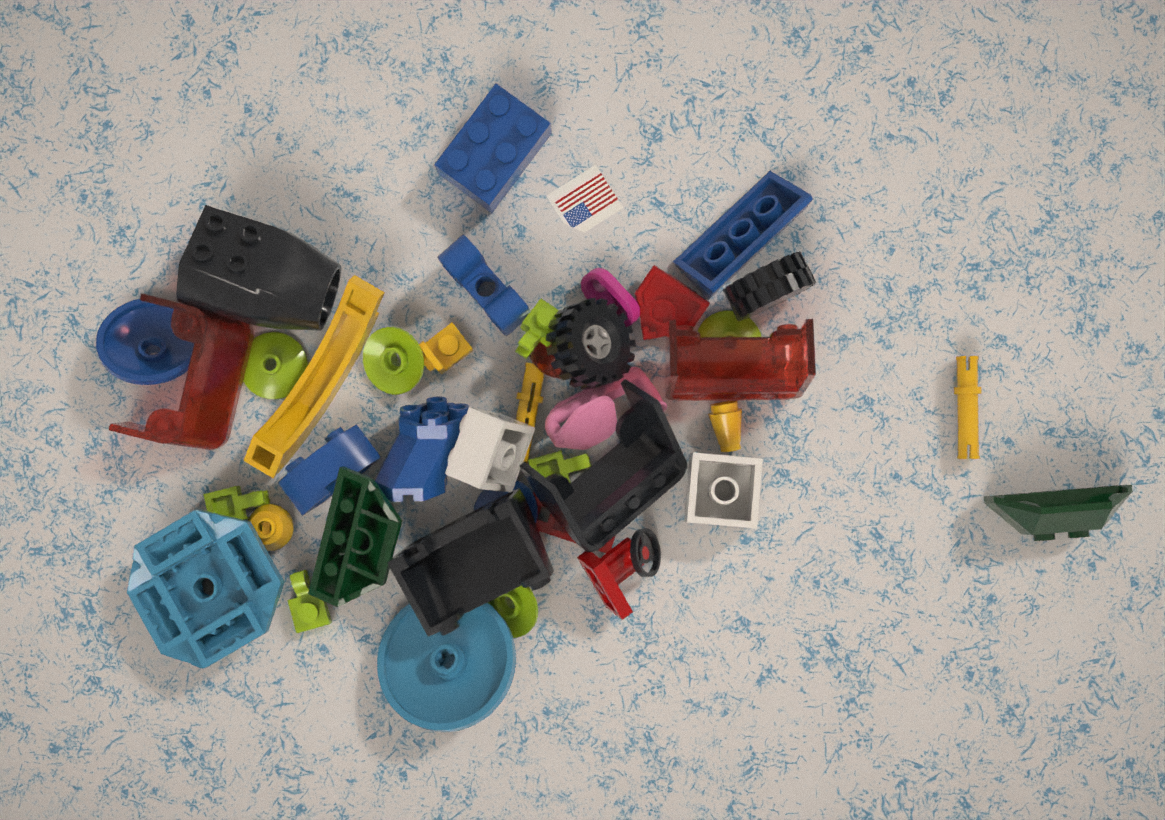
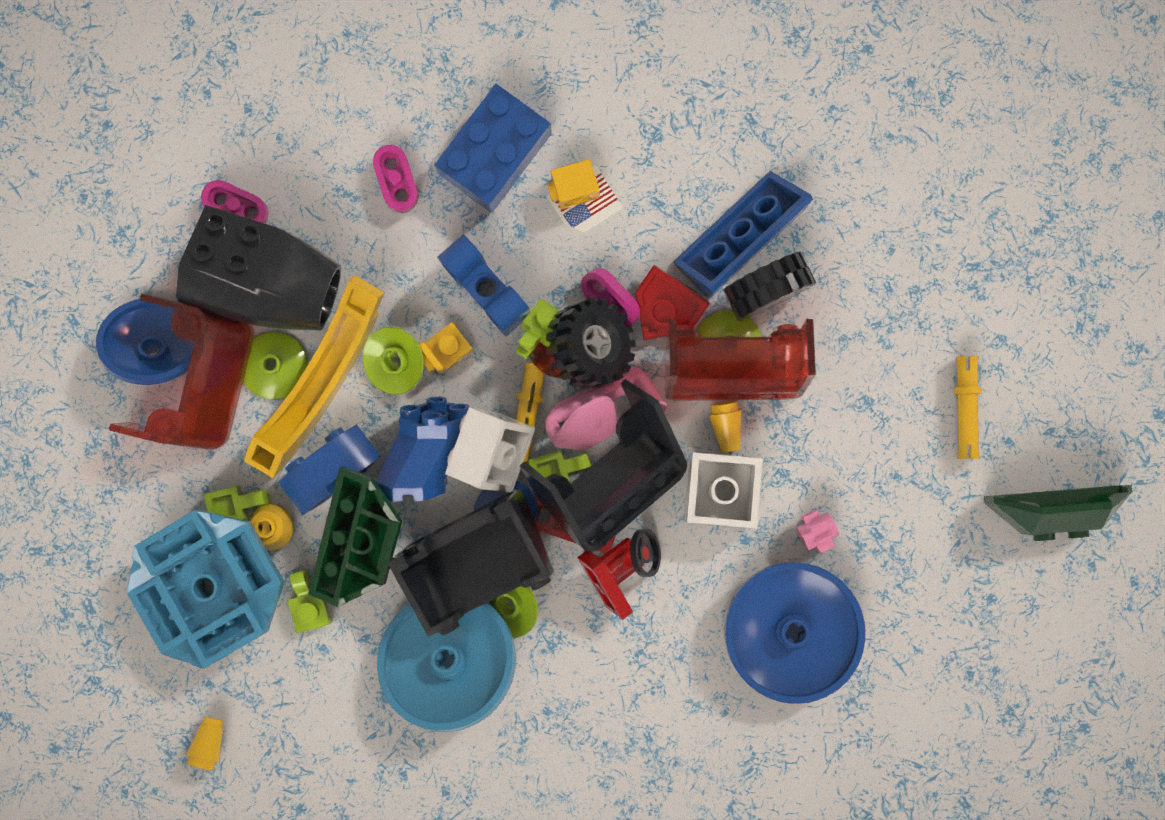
(206, 744): none -> yellow cone
(237, 200): none -> dark pink plate
(395, 180): none -> dark pink plate
(573, 184): none -> yellow brick
(794, 632): none -> blue dish
(817, 531): none -> bright pink gear

